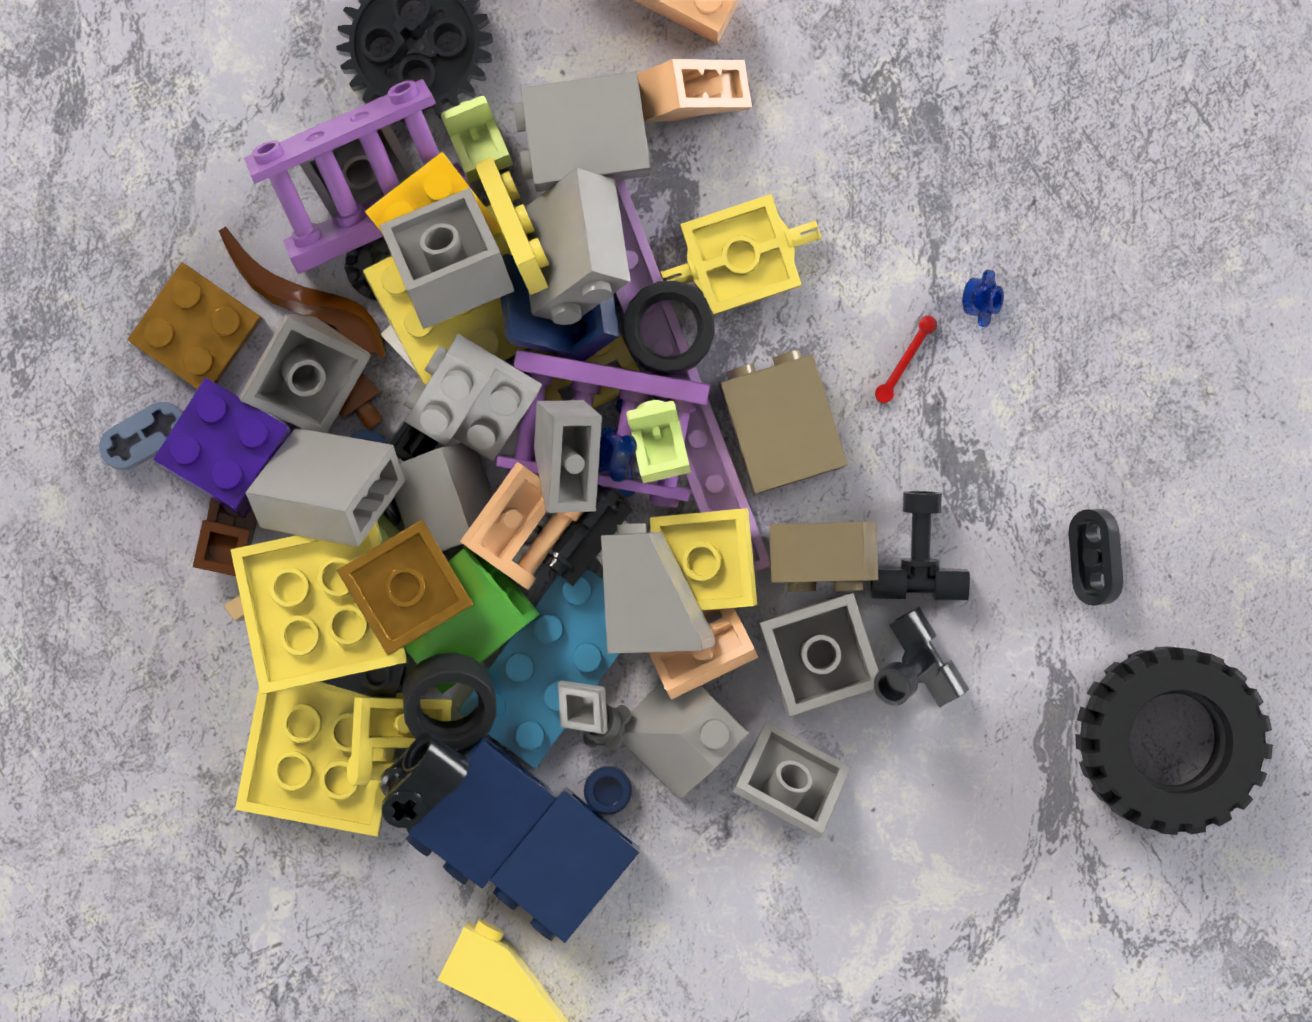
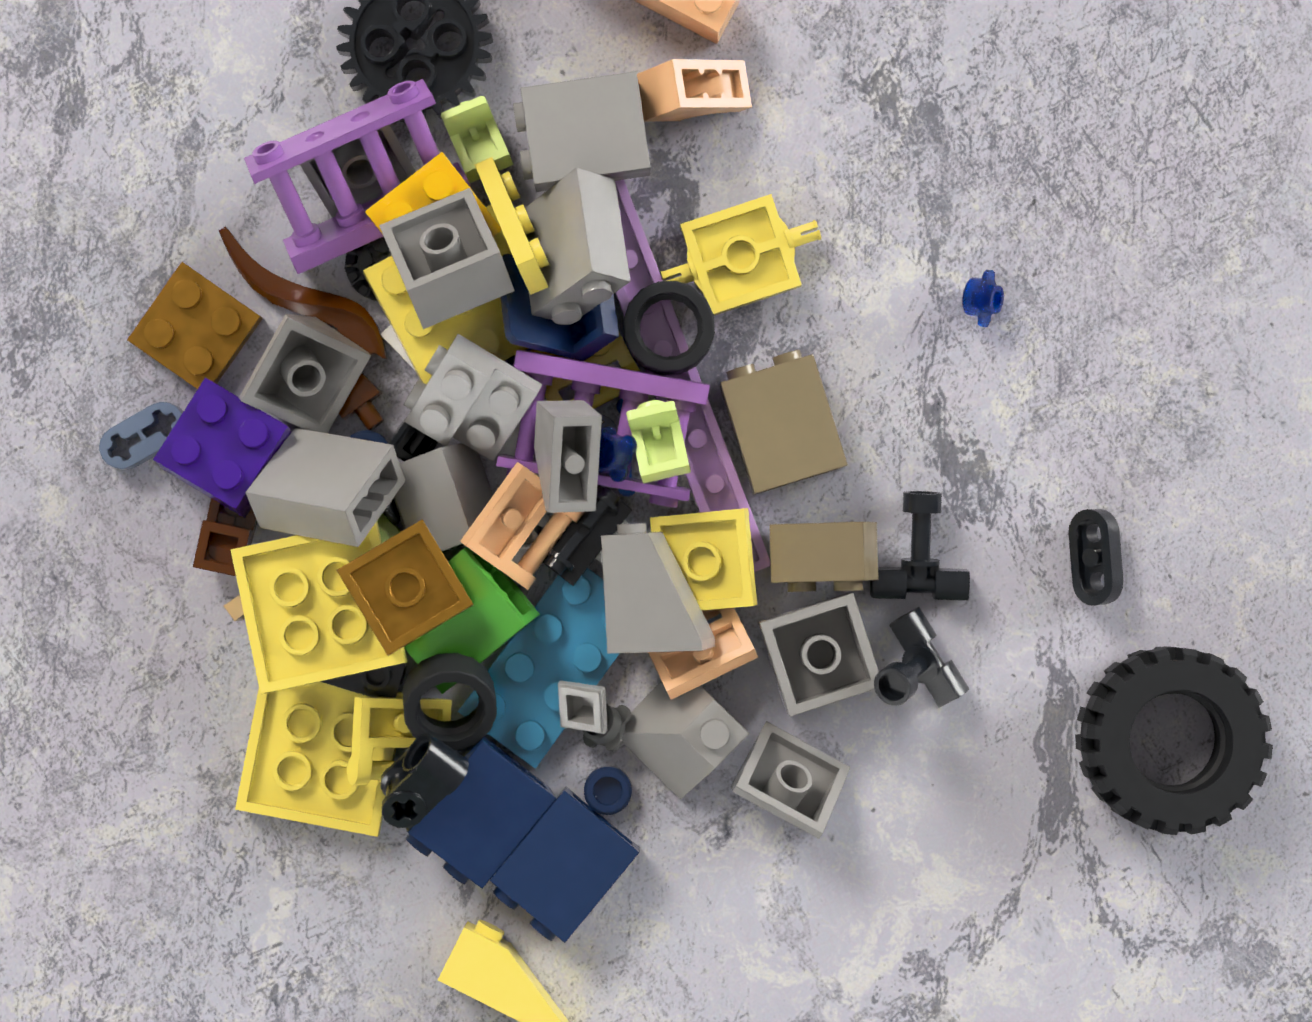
(885, 393): red hinge -> none

